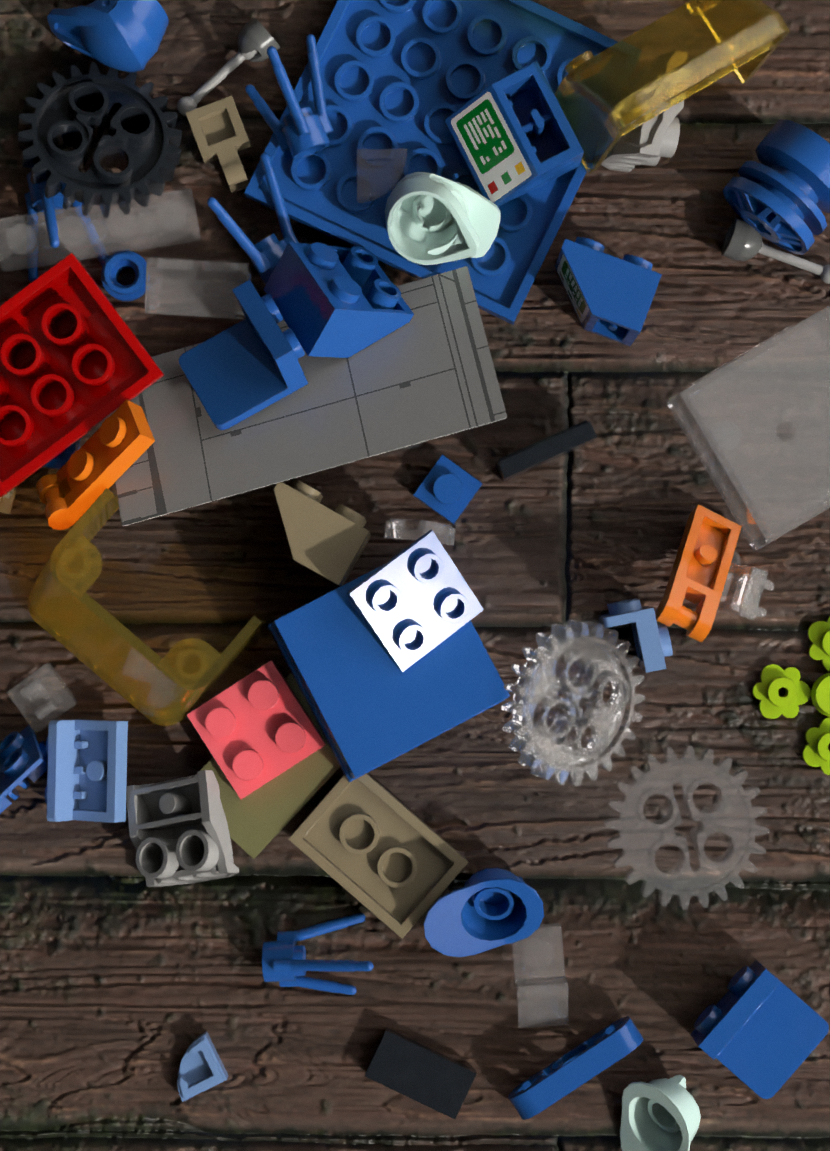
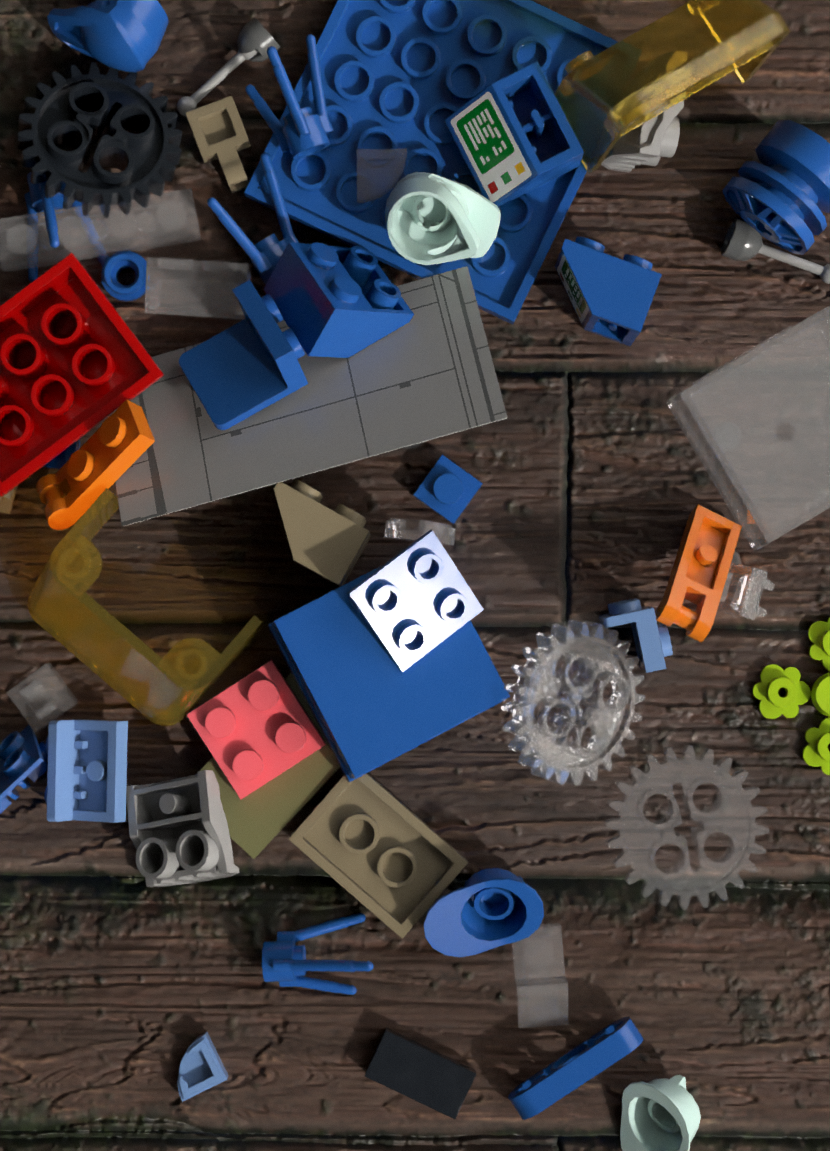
(546, 450): black tile -> none
(759, 1030): blue bracket -> none

